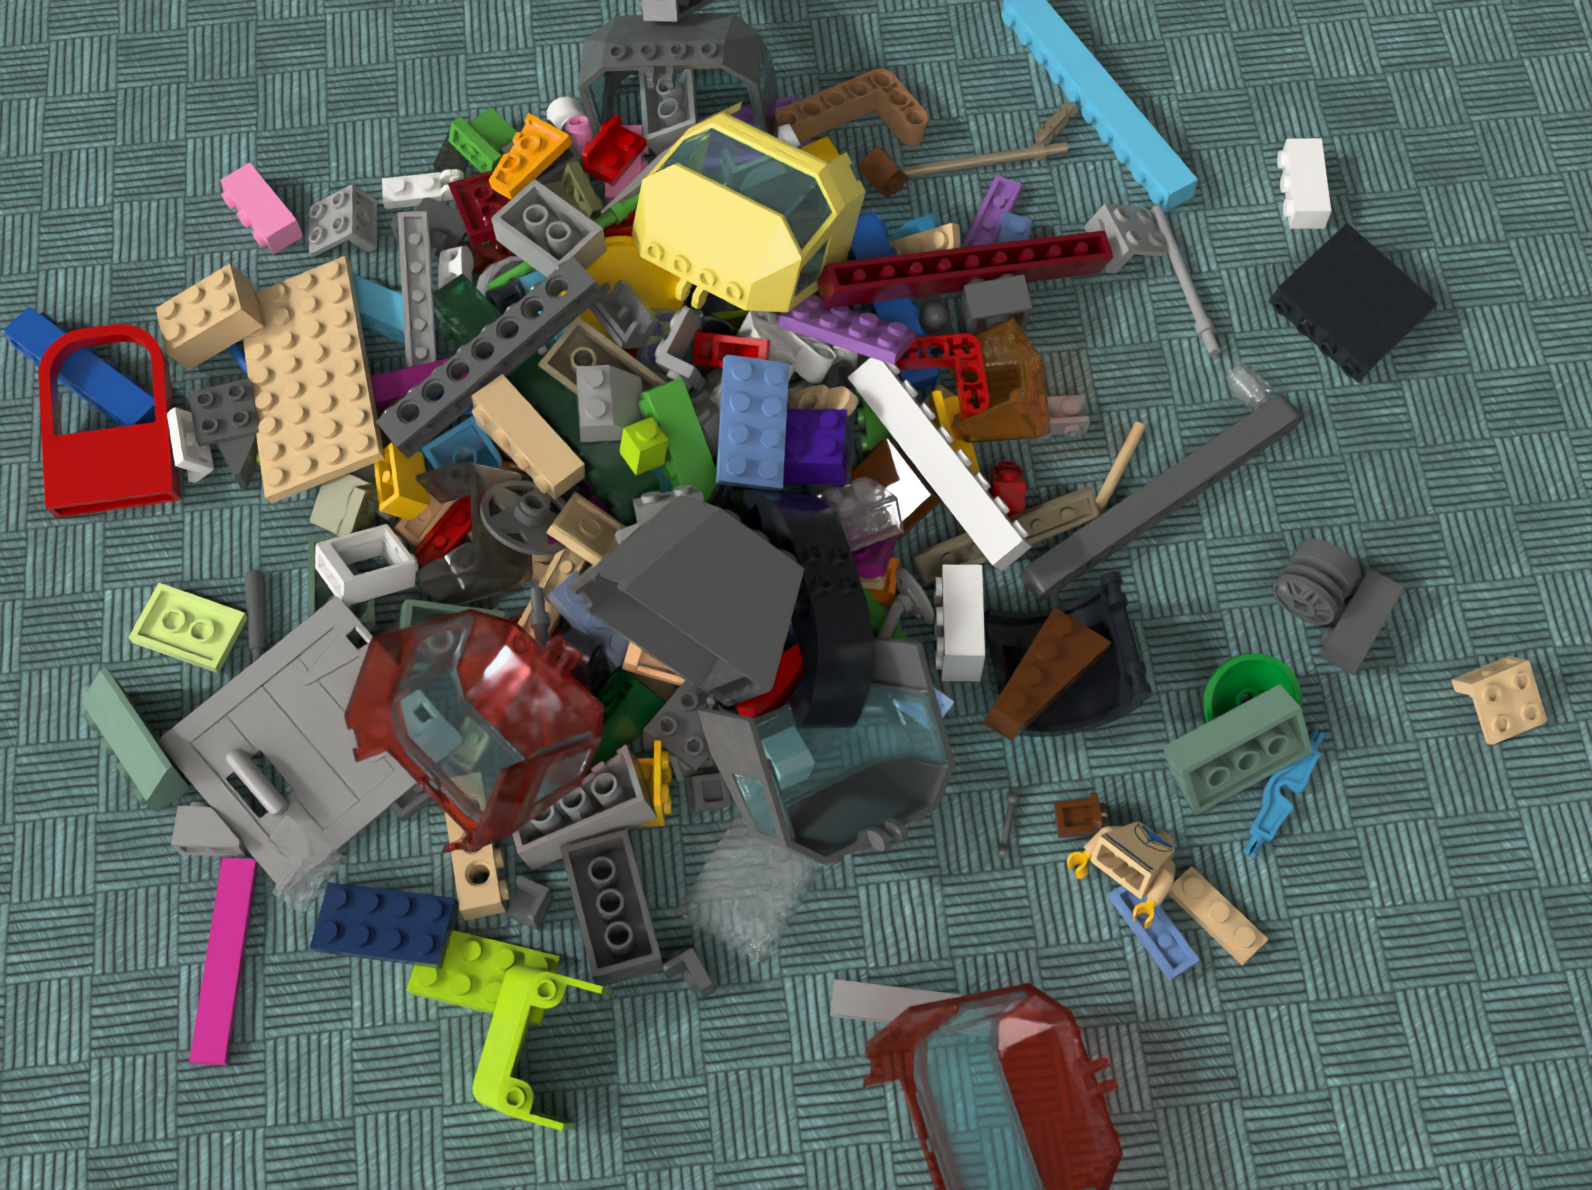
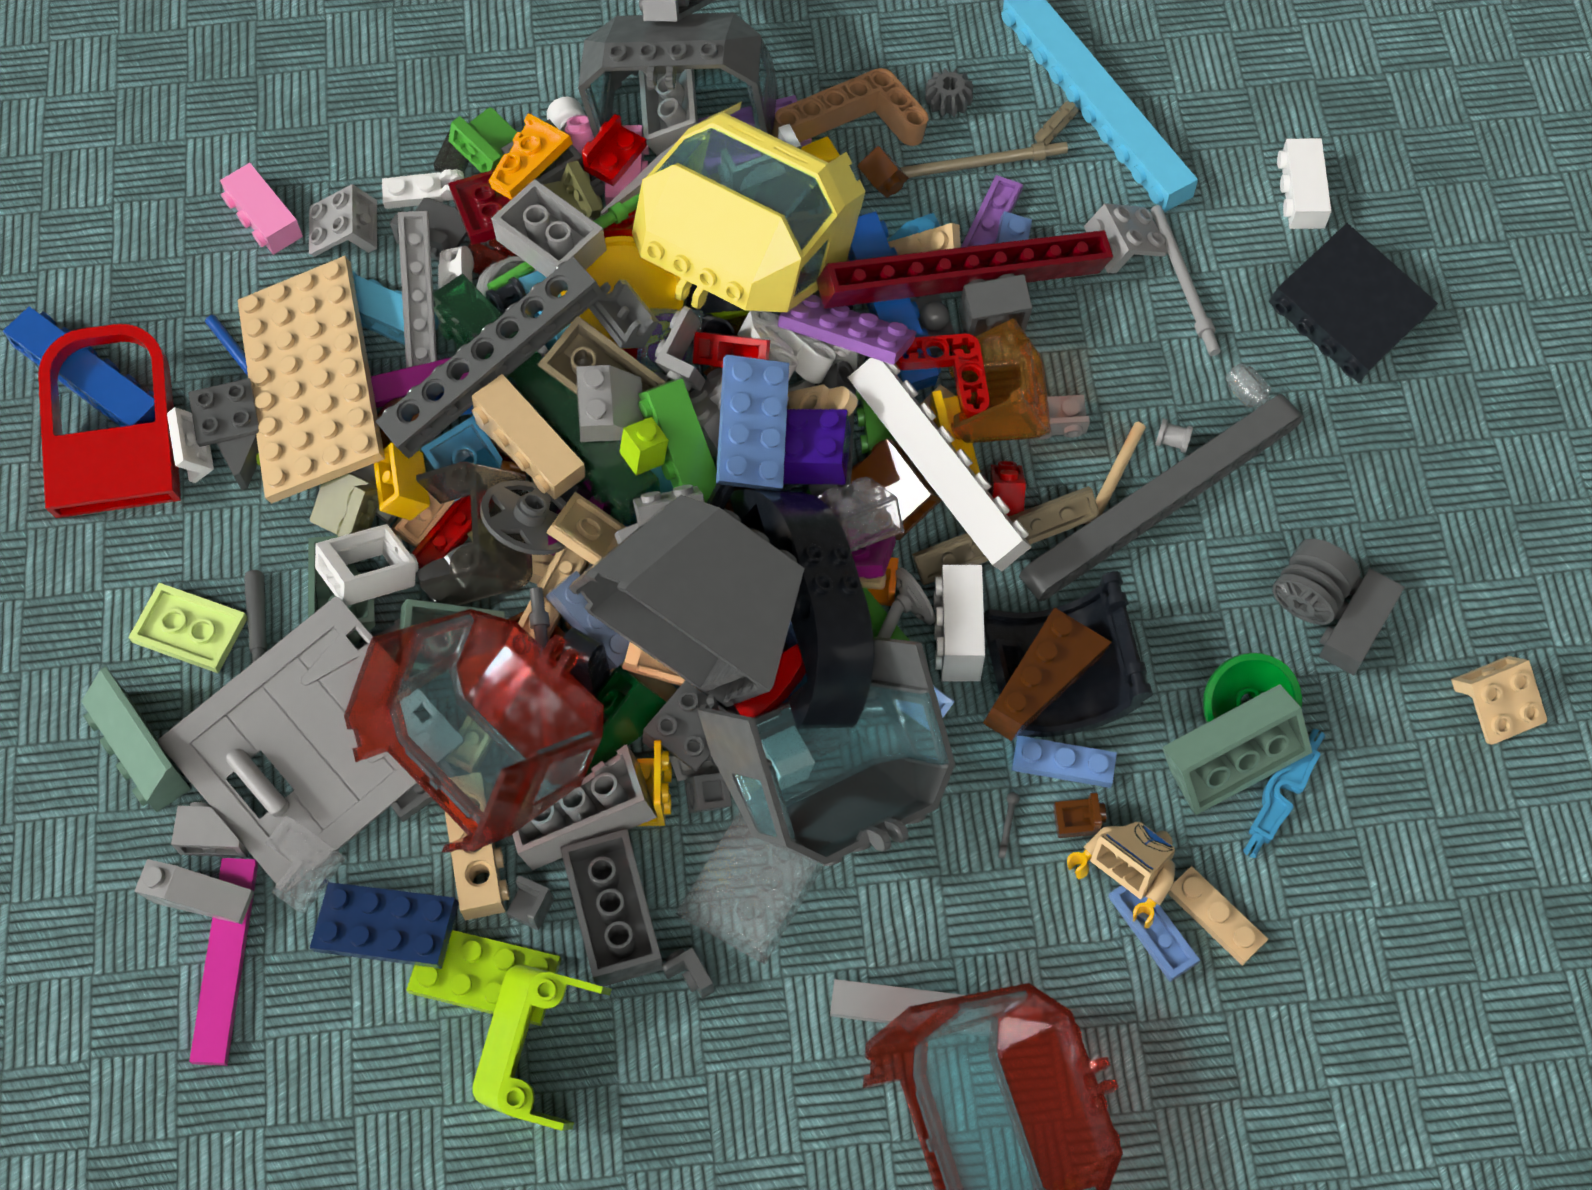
(193, 892): none -> light grey slope
(209, 317): tan brick -> none
(949, 92): none -> dark grey gear
(1064, 761): none -> medium blue plate
(1174, 435): none -> light grey bush

